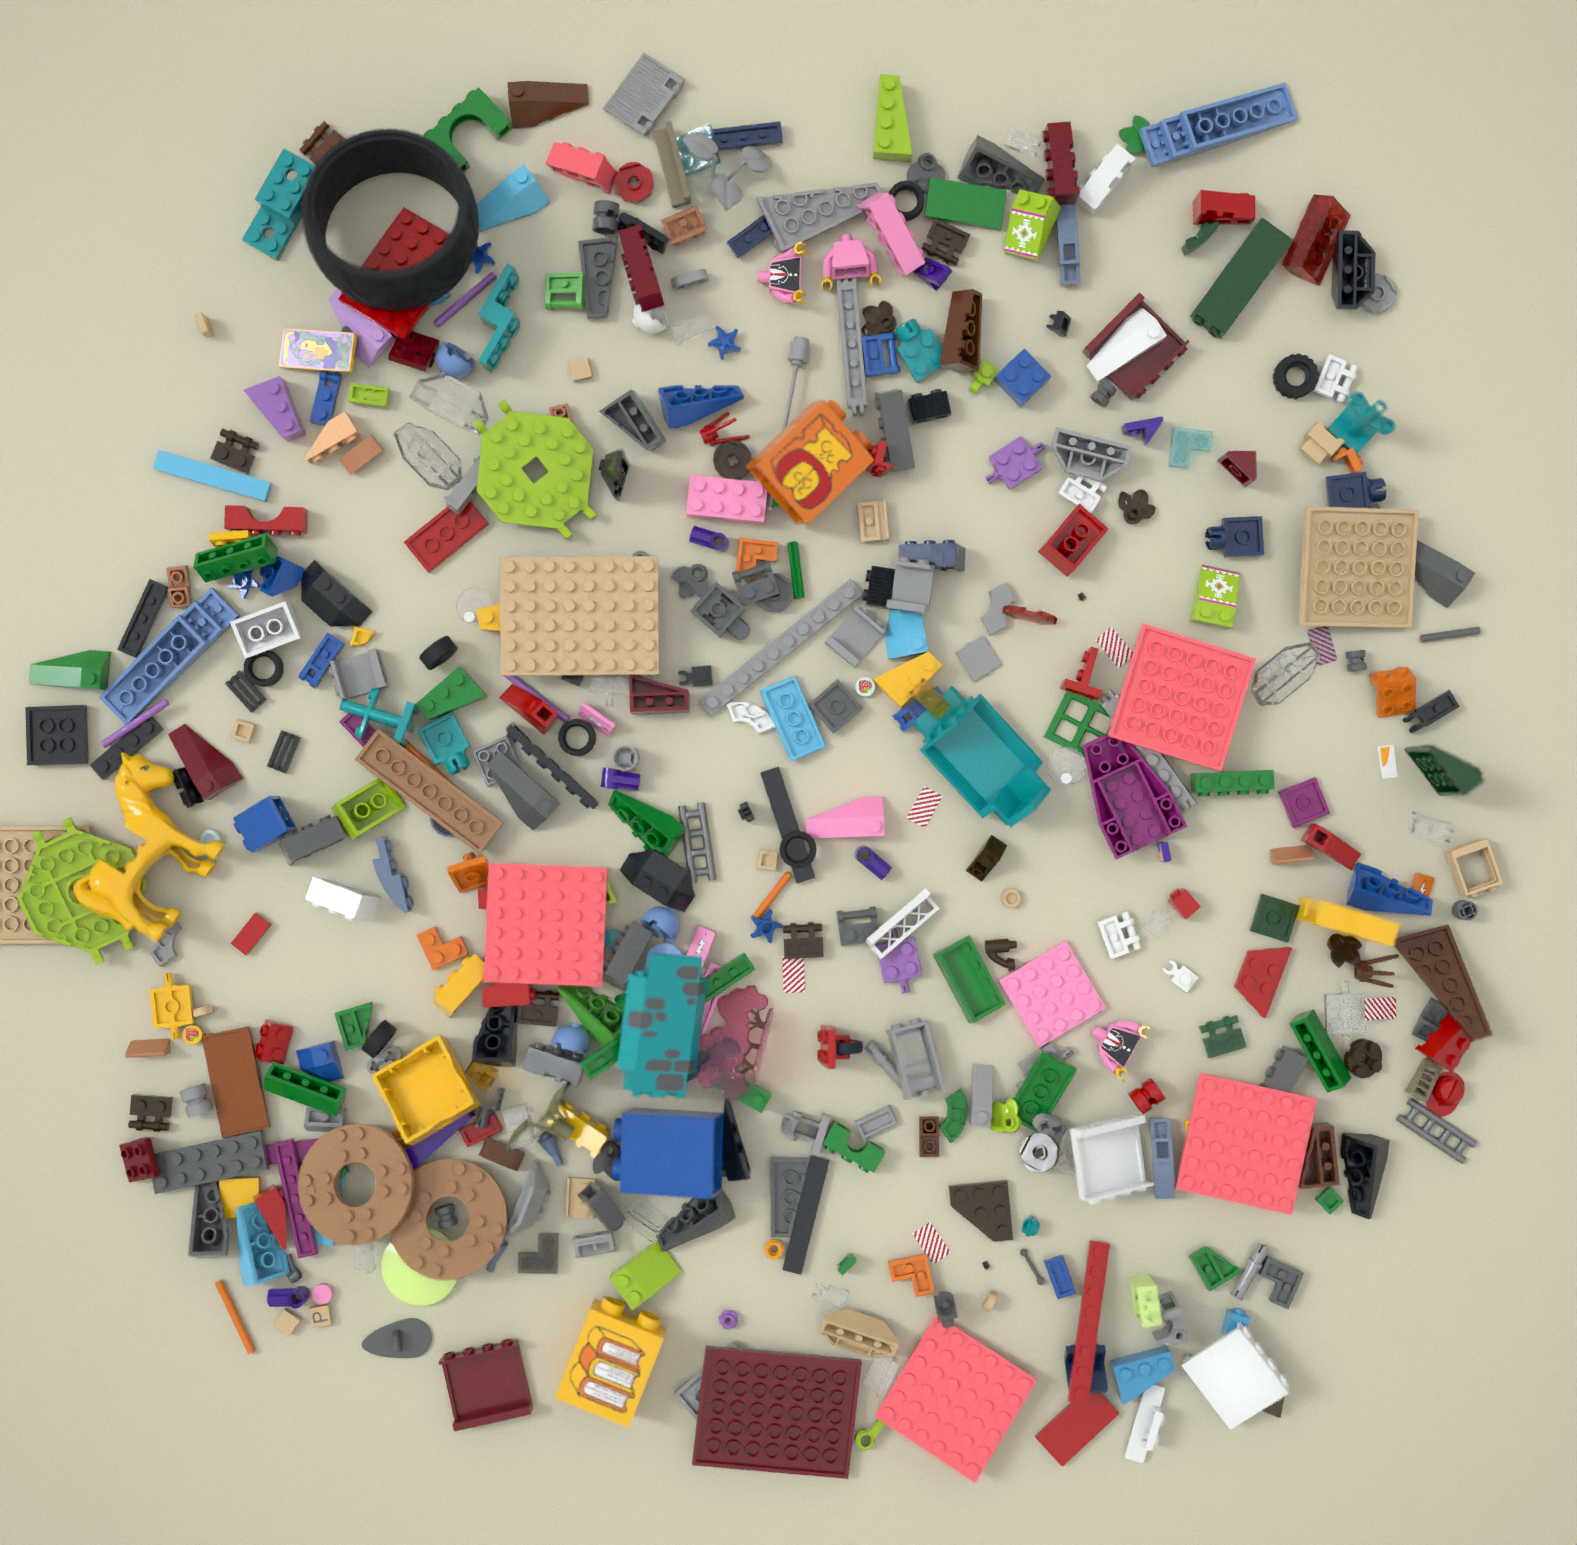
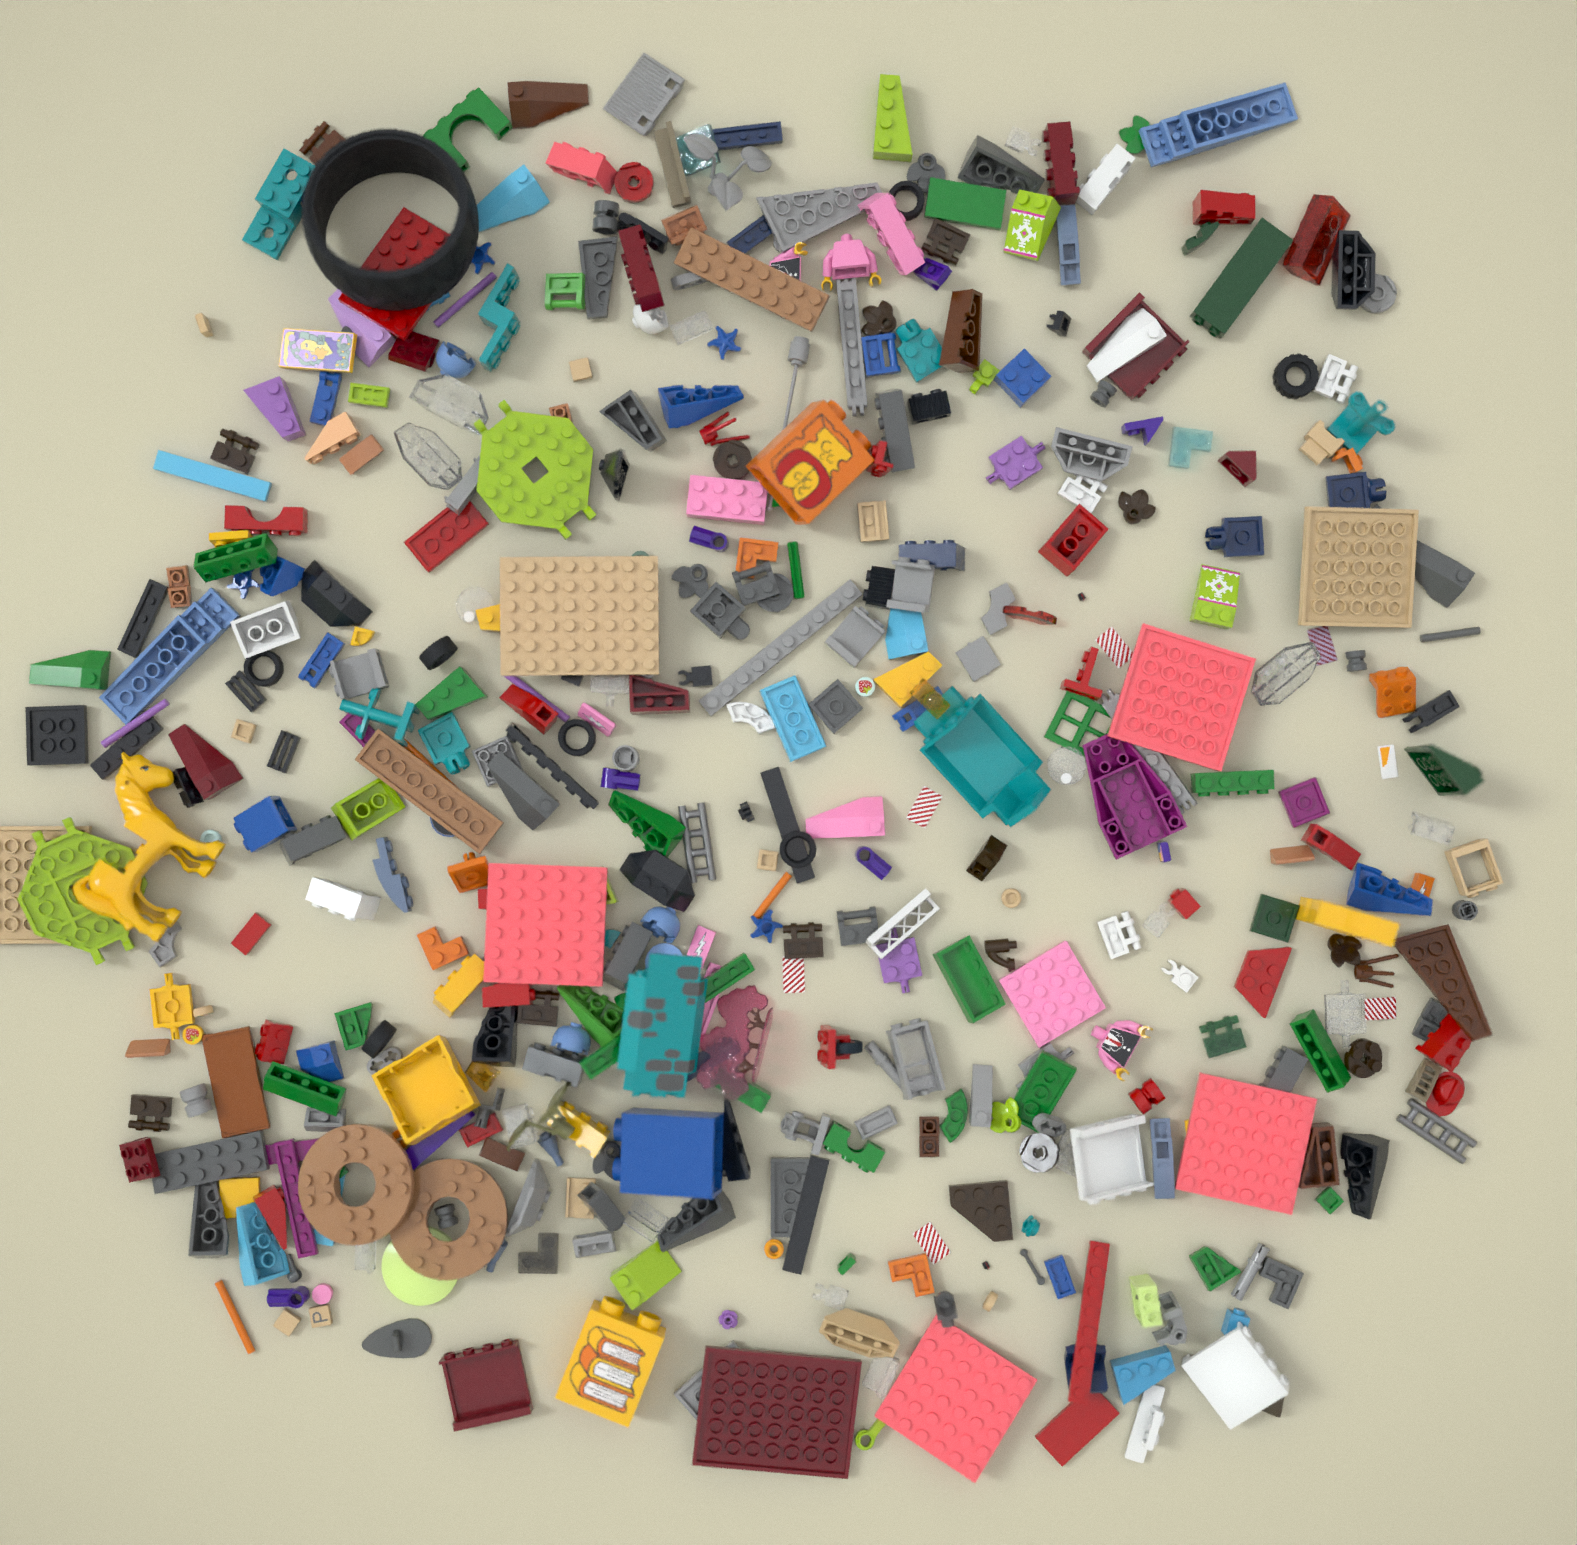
(751, 279): none -> medium nougat plate

